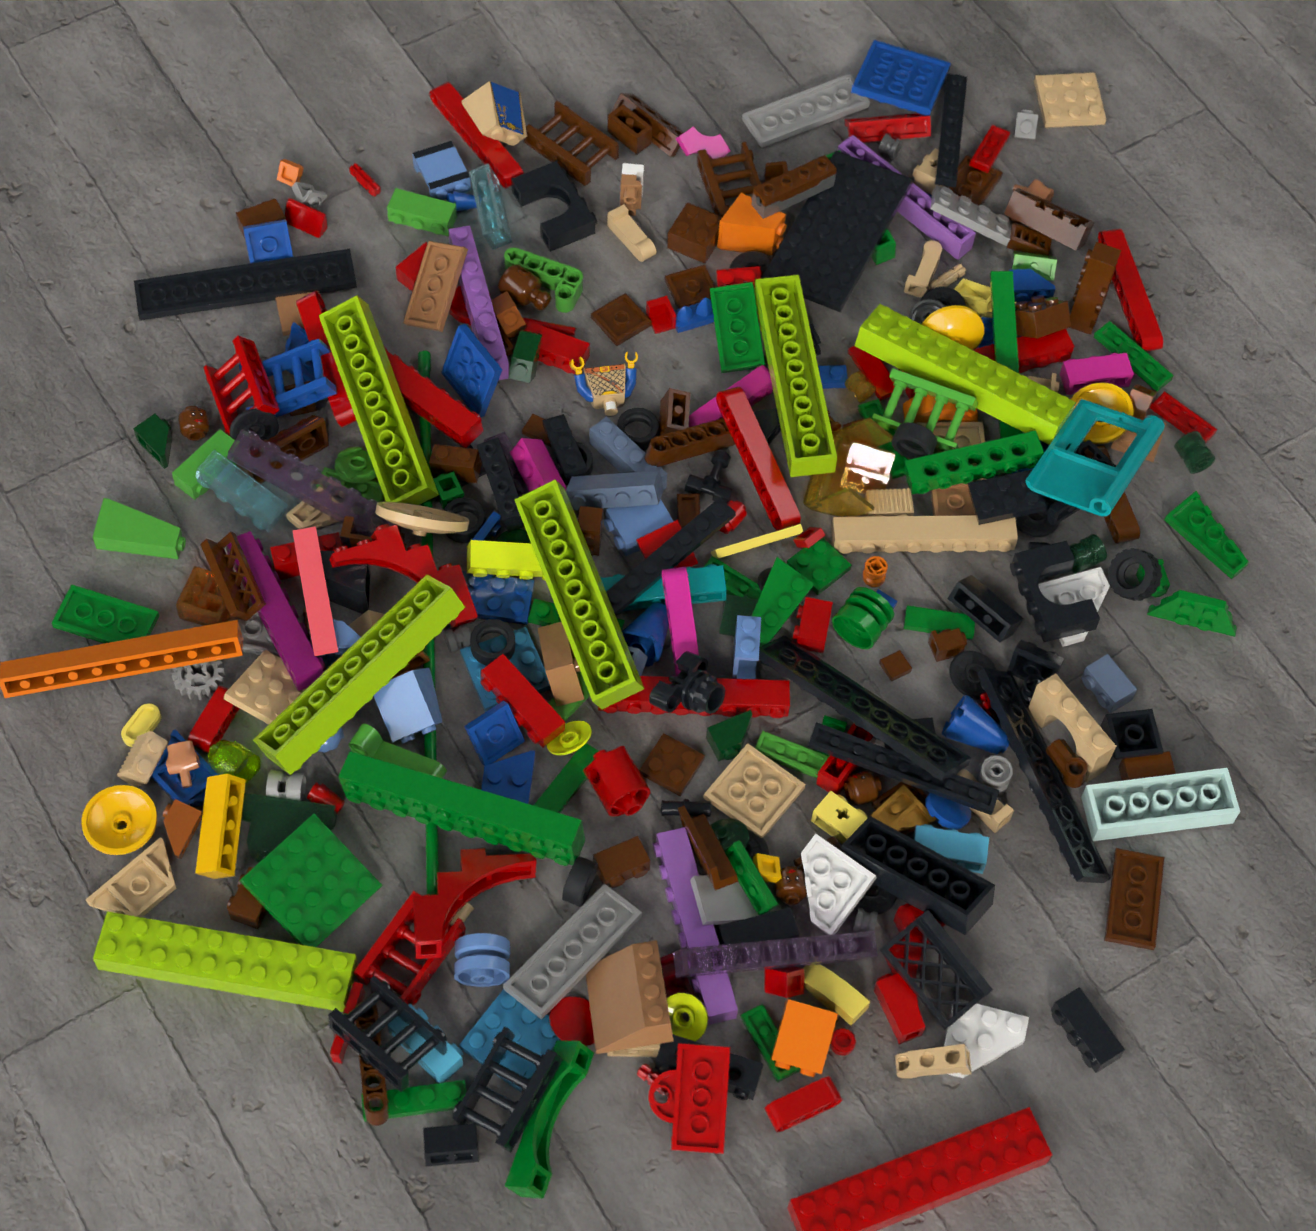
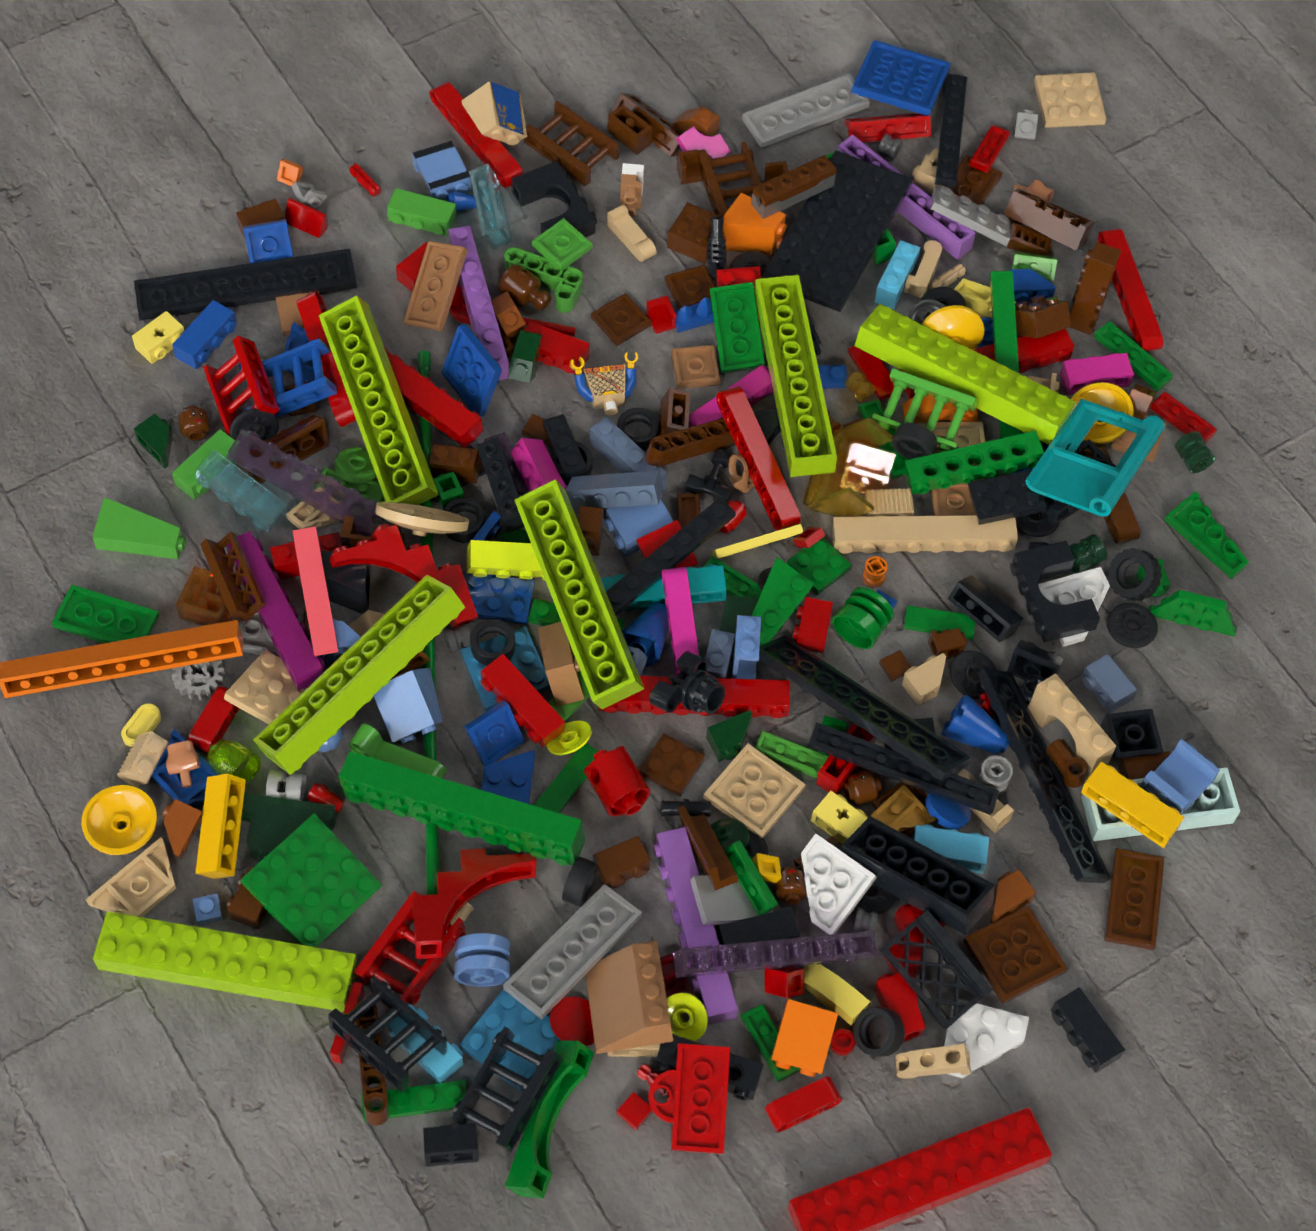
(157, 337): none -> light yellow brick
(204, 334): none -> blue brick
(207, 909): none -> medium blue plate
(562, 244): none -> bright green tile
(634, 1111): none -> red tile
(688, 167): none -> reddish brown panel
(695, 366): none -> medium nougat tile
(701, 118): none -> dark orange slope
(716, 246): none -> black hinge
(719, 653): none -> sand blue brick
(740, 482): none -> medium nougat piece
(861, 1032): none -> black tyre
(895, 276): none -> medium azure brick
(925, 680): none -> tan slope
(1011, 895): none -> dark orange slope
(1015, 954): none -> reddish brown plate
(1127, 637): none -> black wheel
(1132, 804): none -> yellow brick
(1181, 777): none -> medium blue panel

